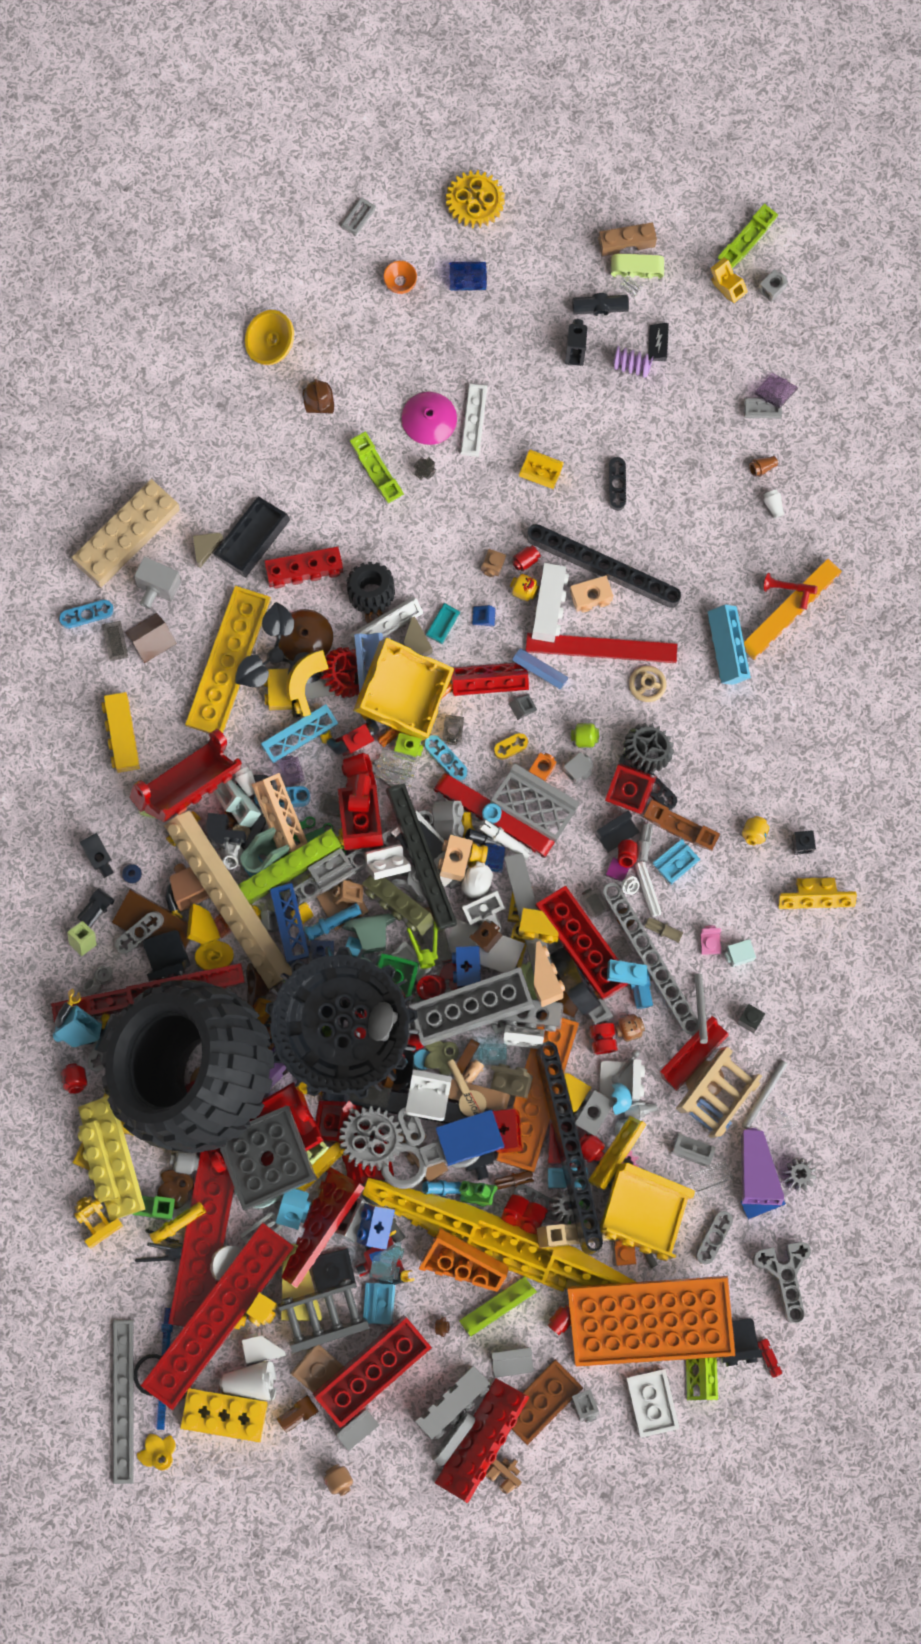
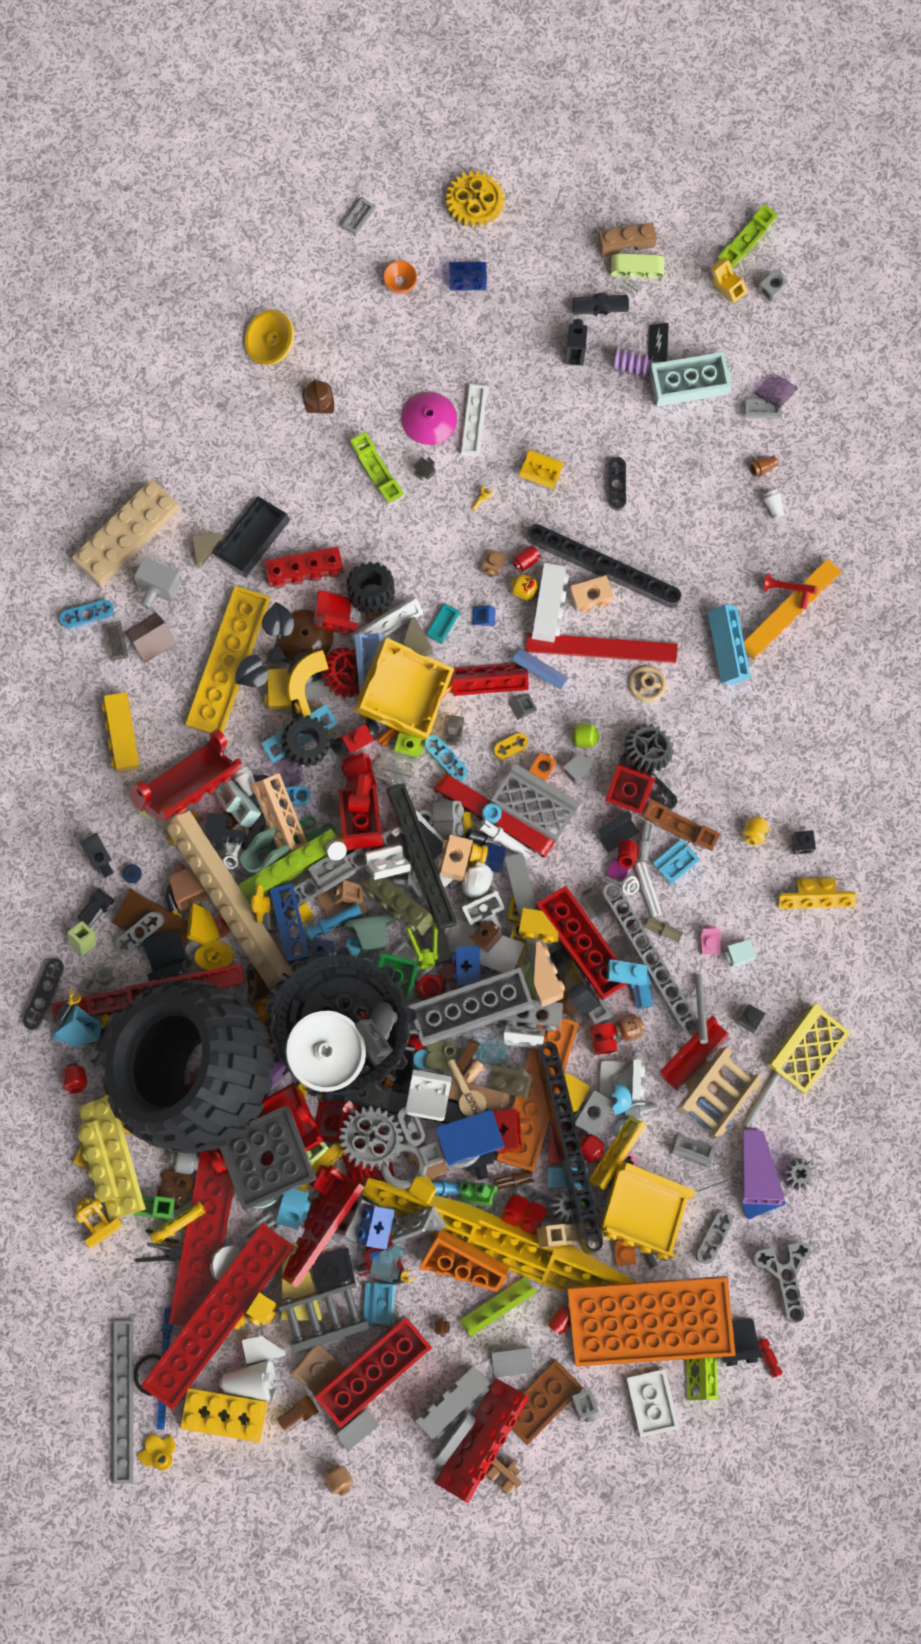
(41, 993): none -> black beam
(260, 903): none -> yellow plate
(309, 726): none -> black tyre
(325, 1051): none -> white dish
(325, 1178): none -> red bracket
(333, 613): none -> red bracket
(336, 849): none -> white tile
(375, 1043): none -> dark grey panel
(418, 1224): none -> light grey bracket
(423, 1189): none -> yellow slope
(482, 496): none -> yellow hand
(690, 379): none -> light aqua brick
(796, 1036): none -> light yellow fence

